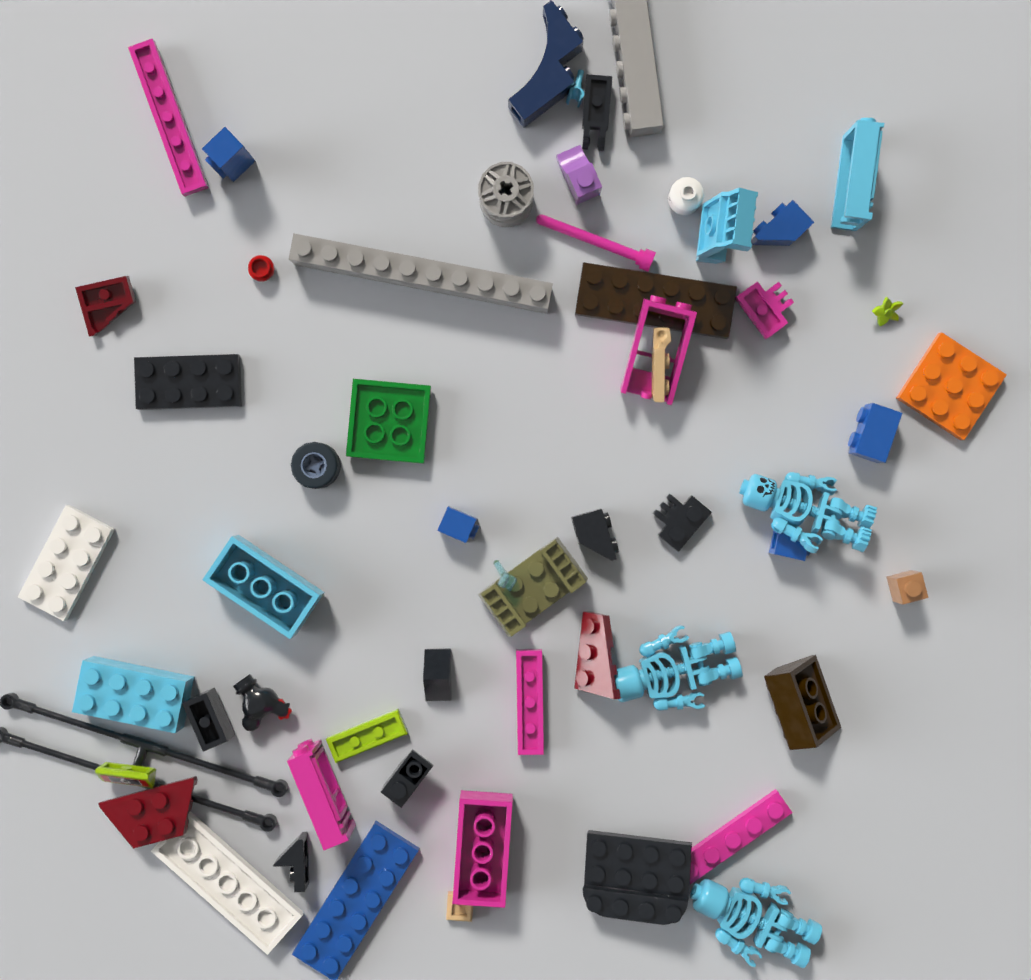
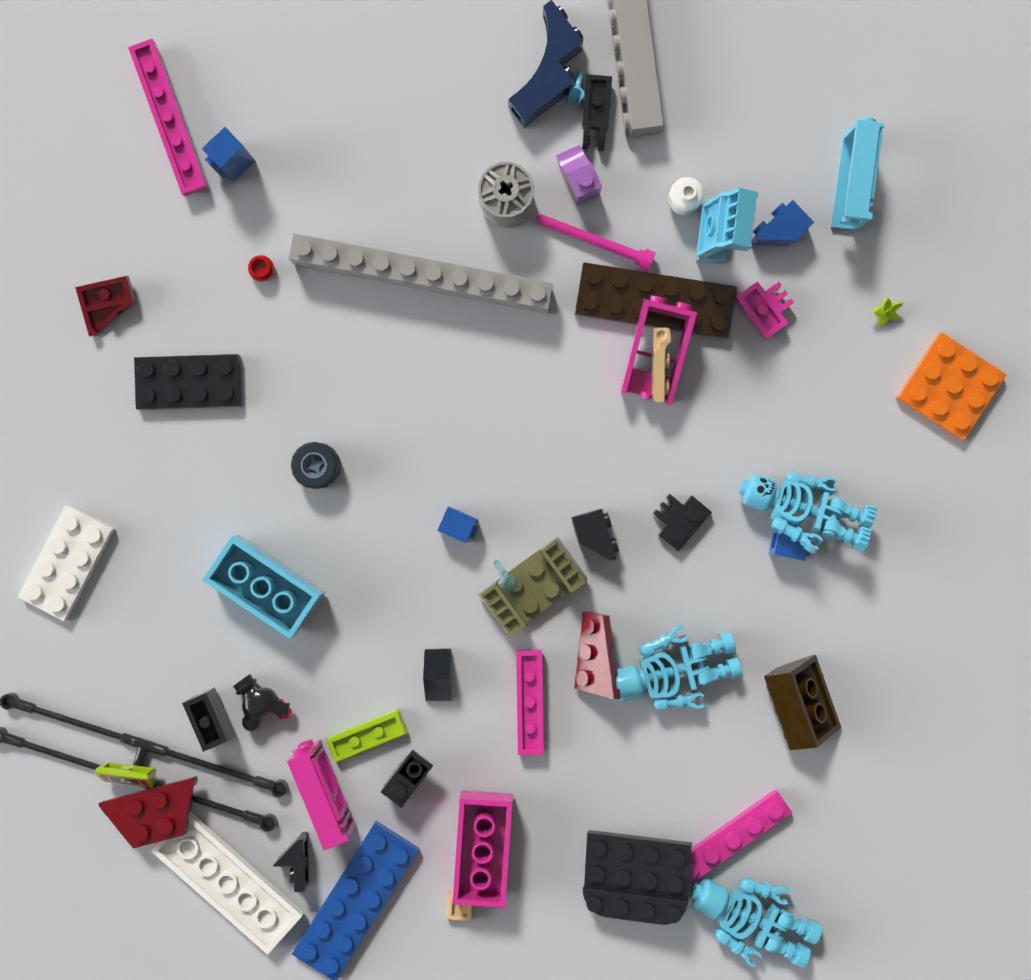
(132, 694): medium azure brick -> none
(388, 421): green plate -> none
(874, 432): blue brick -> none
(907, 587): medium nougat brick -> none

